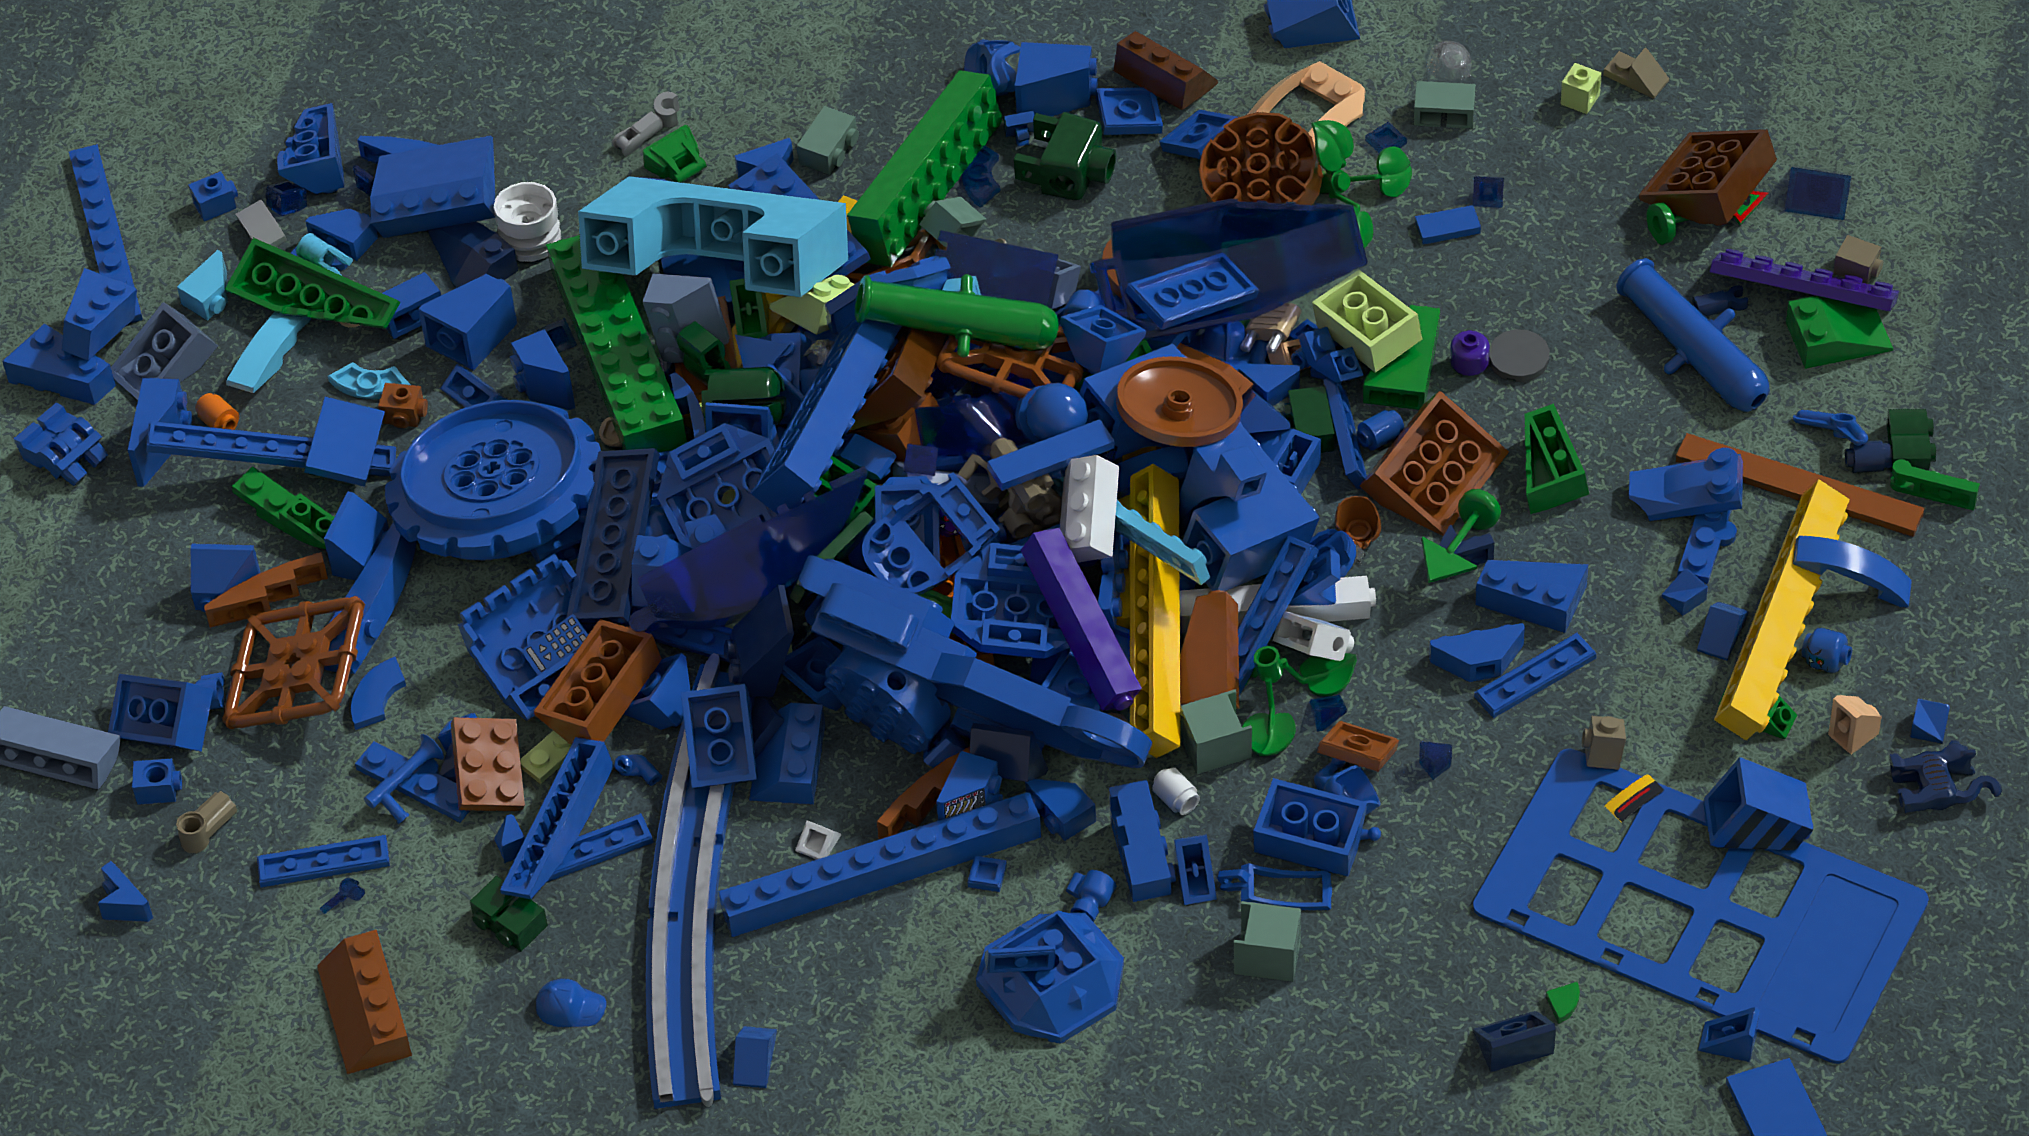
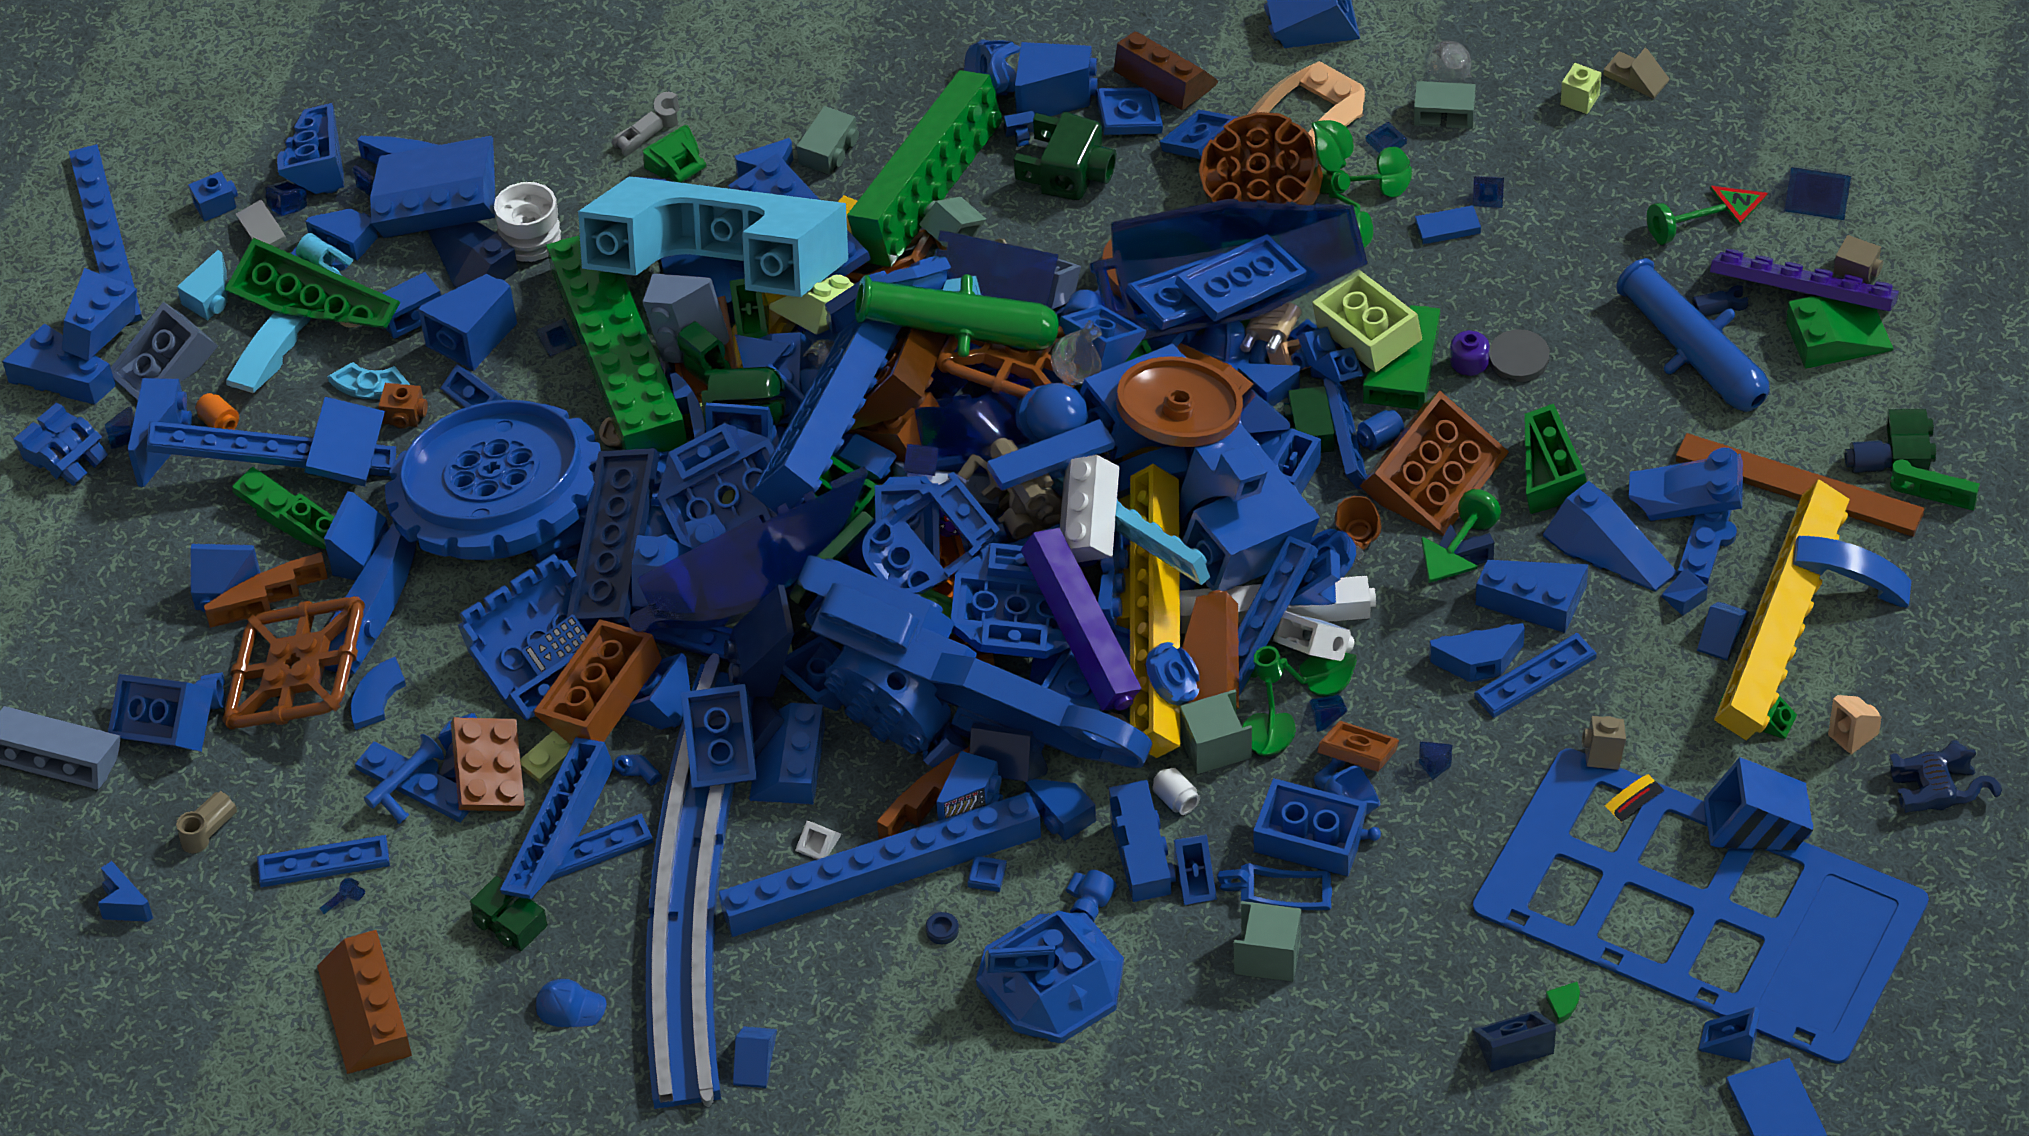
(120, 428): none -> clear blue slope
(155, 781): blue brick -> none
(509, 838): blue slope -> none
(541, 371): blue slope -> none
(942, 928): none -> dark blue tile
(978, 177): clear blue tile -> none
(1076, 356): none -> clear hat
(1172, 673): none -> blue tile
(1240, 277): none -> blue plate
(1601, 533): none -> blue wedge
(1711, 174): reddish brown slope -> none
(1826, 650): blue head -> none
(1842, 424): blue piece -> none
(1930, 721): blue slope -> none

